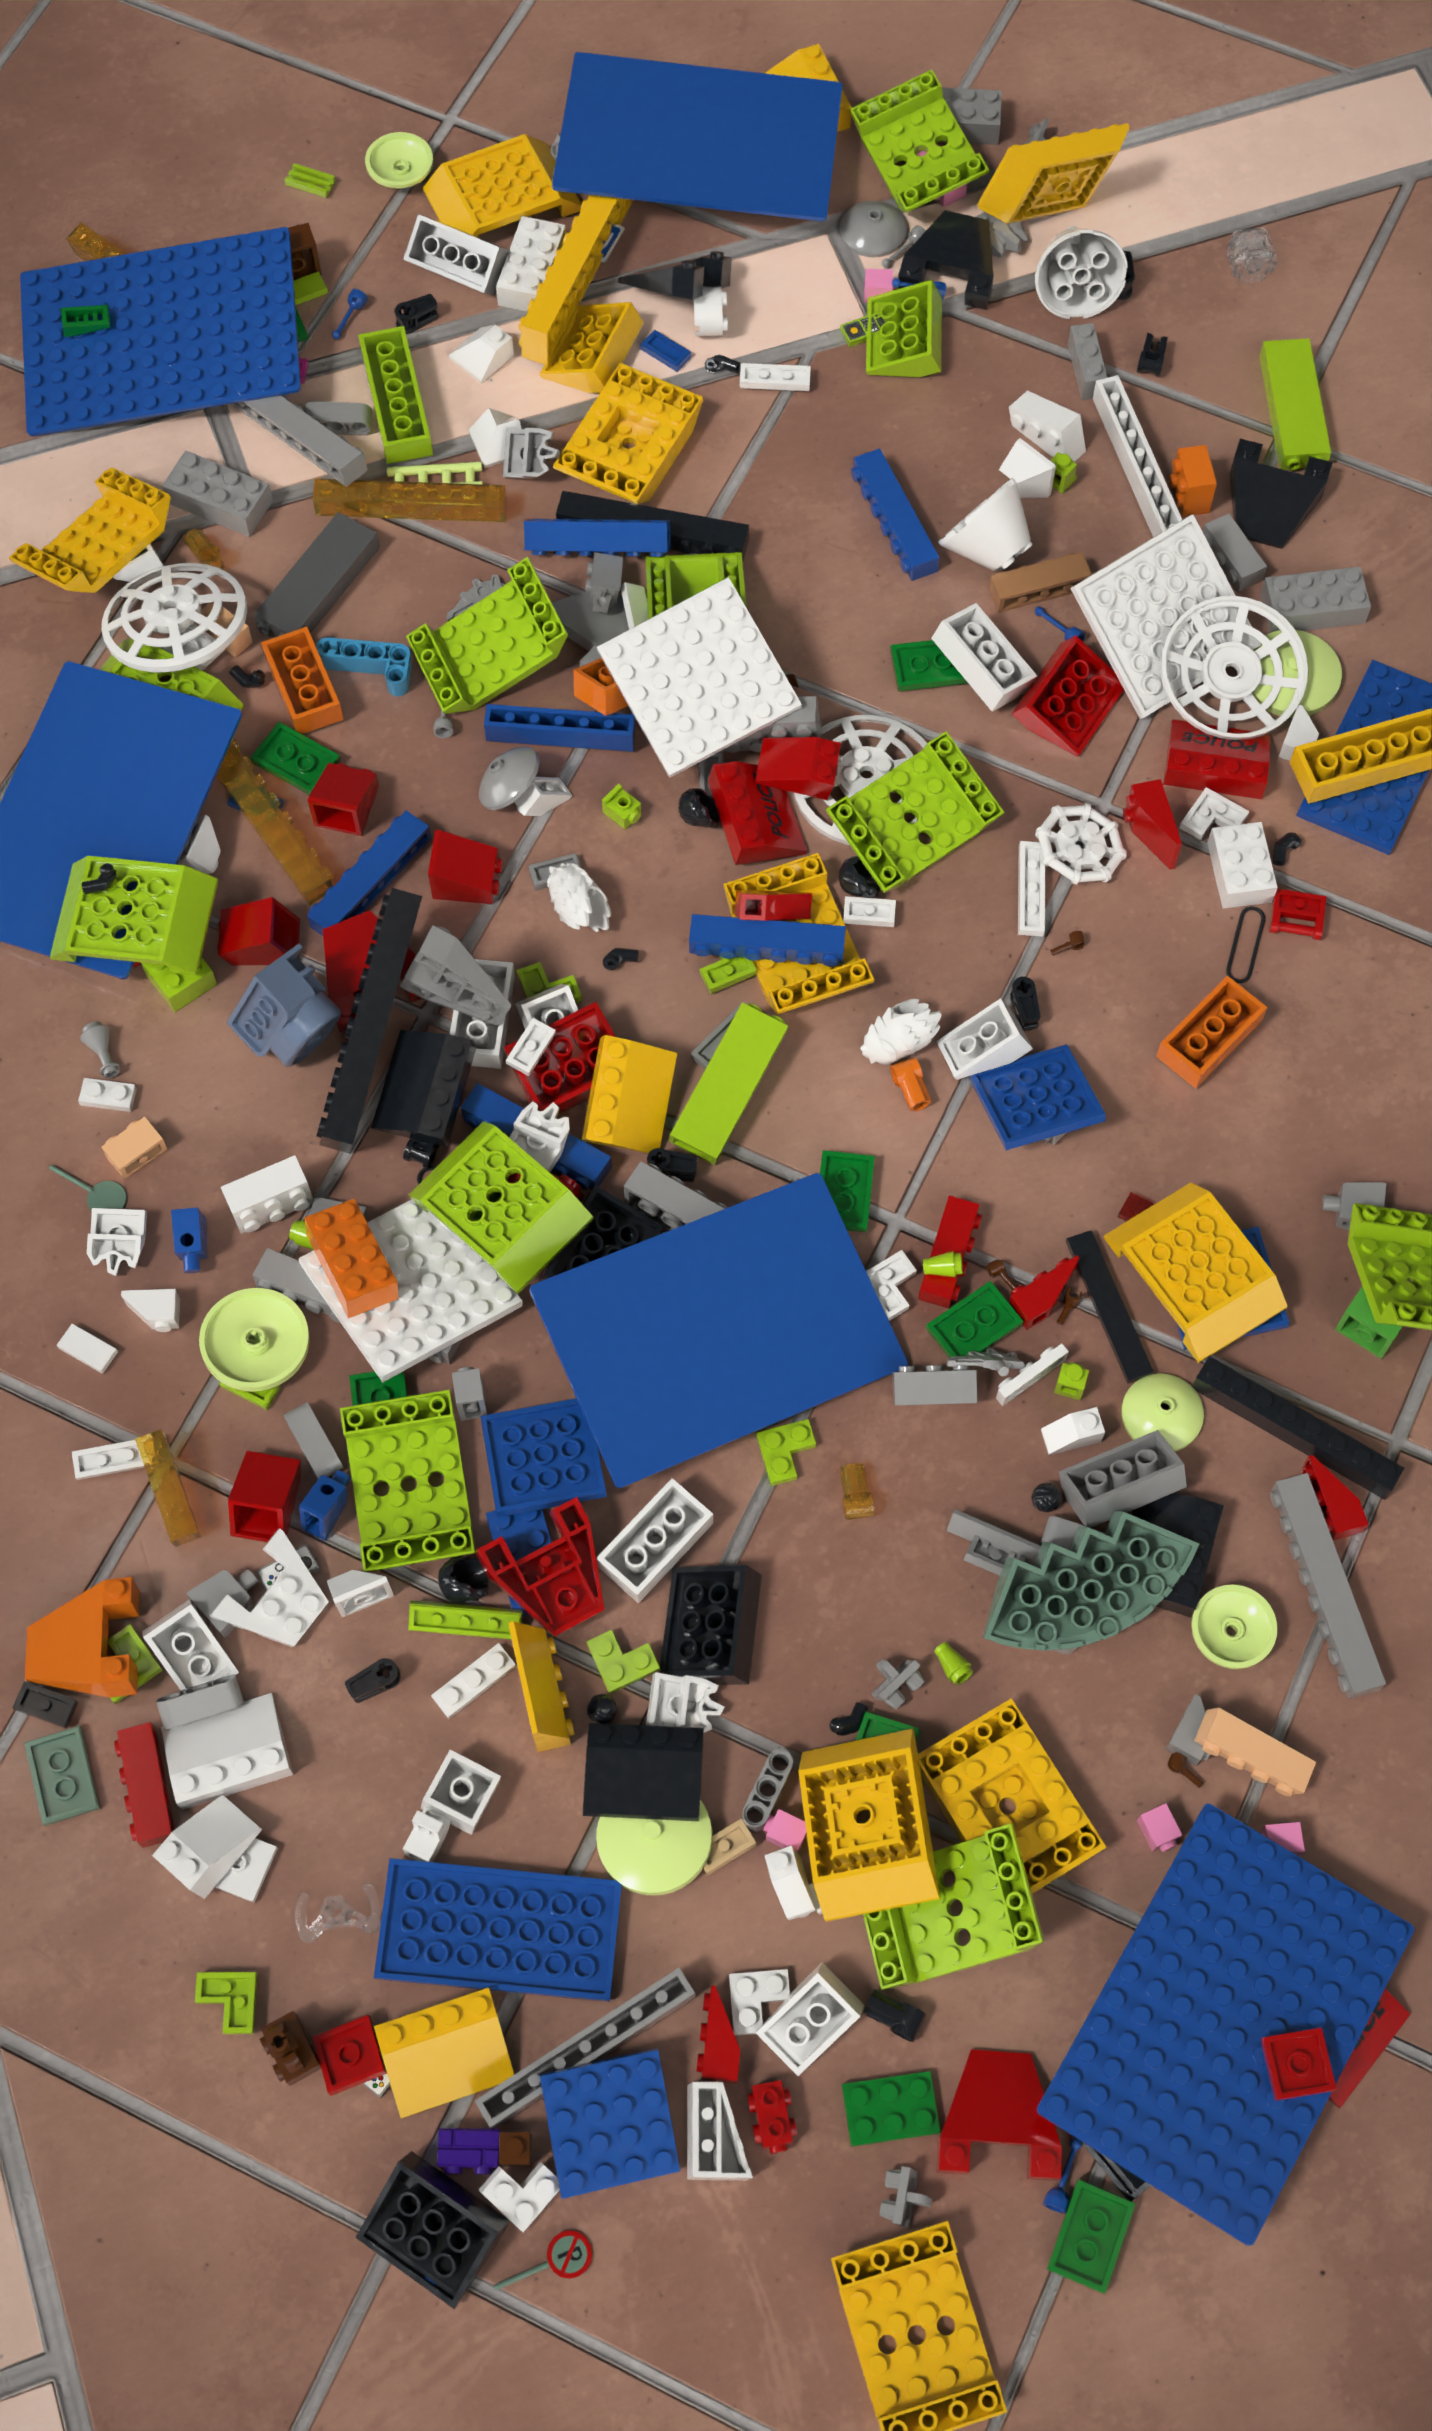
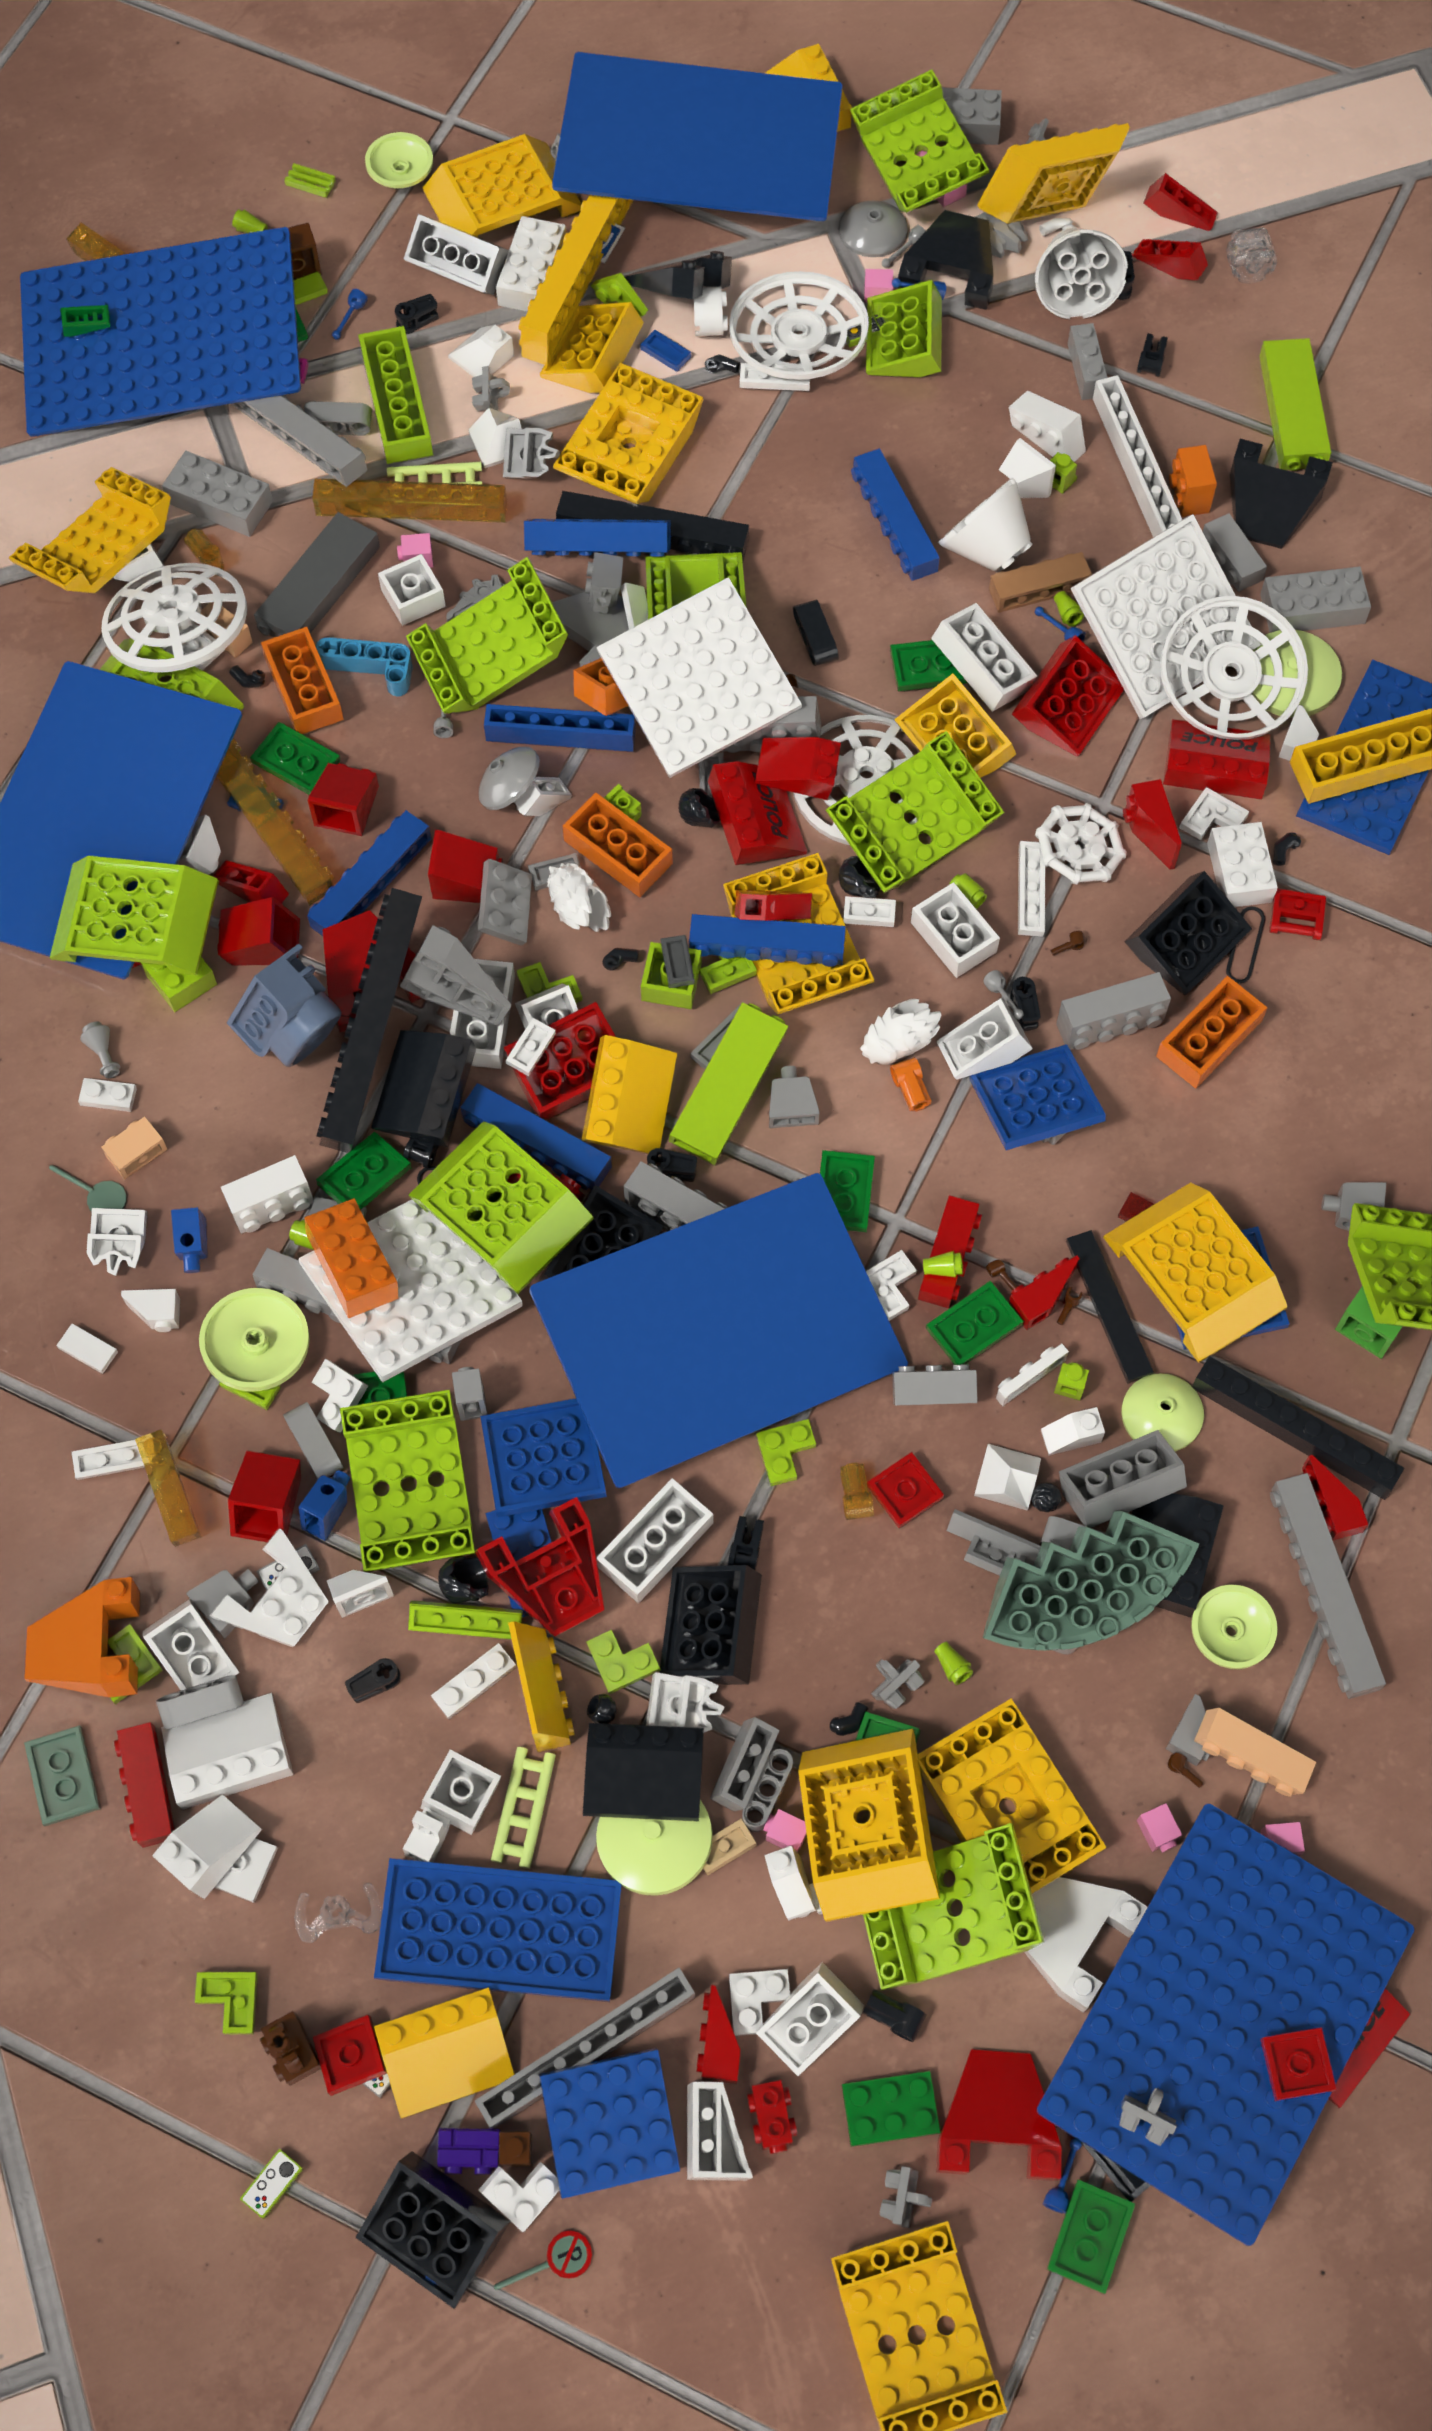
(45, 1705): black plate -> none
(104, 881): black arm -> none
(247, 223): none -> lime cone
(250, 882): none -> red slope
(271, 2184): none -> tile
(344, 1391): none -> white plate
(364, 1172): none -> green plate
(411, 589): none -> white brick
(415, 545): none -> bright pink brick
(489, 387): none -> light grey hips
(505, 902): none -> light grey plate
(509, 1819): none -> yellowish green bar
(541, 1134): white plate -> none
(617, 844): none -> orange brick
(618, 289): none -> lime plate
(655, 983): none -> lime brick
(677, 961): none -> dark grey tile
(744, 1764): none -> light grey brick
(746, 1553): none -> black piece
(792, 1101): none -> light grey torso
(794, 320): none -> white dish
(815, 632): none -> black beam
(905, 1490): none -> red plate
(955, 710): none -> yellow slope
(955, 930): none -> white brick
(970, 889): none -> lime brick
(989, 1359): light grey piece -> none
(996, 983): none -> light grey hinge
(1007, 1477): none -> white slope
(1055, 224): none -> white arm
(1068, 609): none -> lime cone
(1069, 1921): none -> white wedge
(1113, 1011): none -> light grey brick
(1160, 2123): none -> light grey hips
(1176, 258): none -> red slope
(1179, 204): none -> red slope
(1189, 933): none -> black slope

